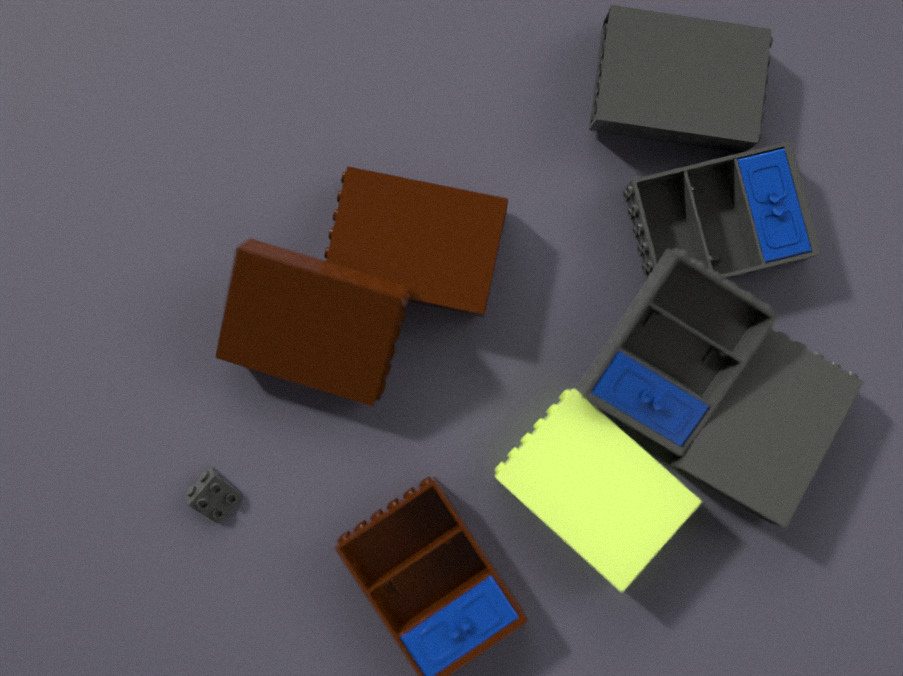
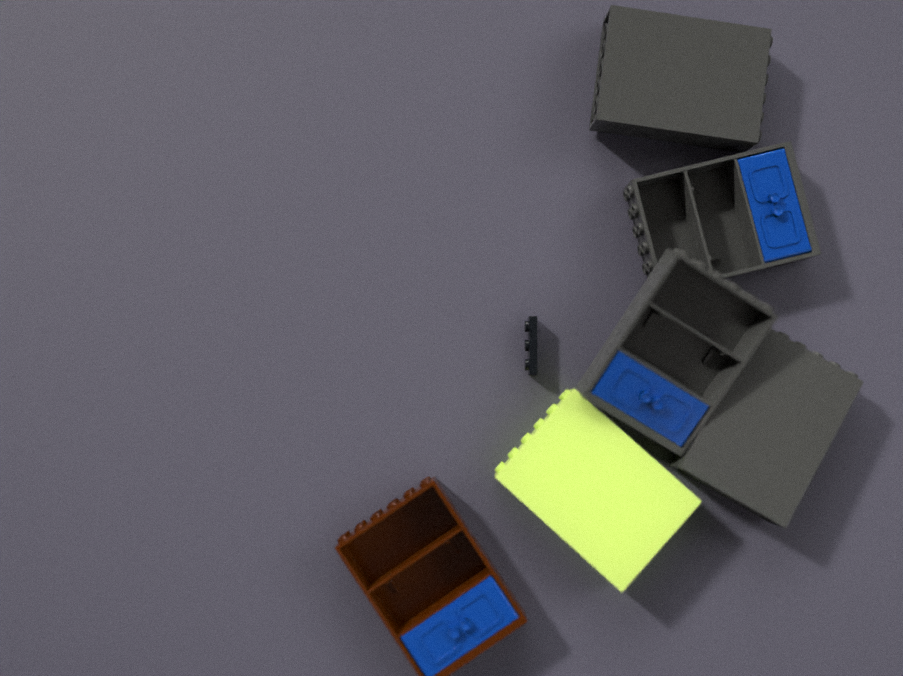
(212, 496): dark grey bracket -> none
(311, 321): reddish brown container -> none
(419, 236): reddish brown container -> none
(531, 344): none -> black plate

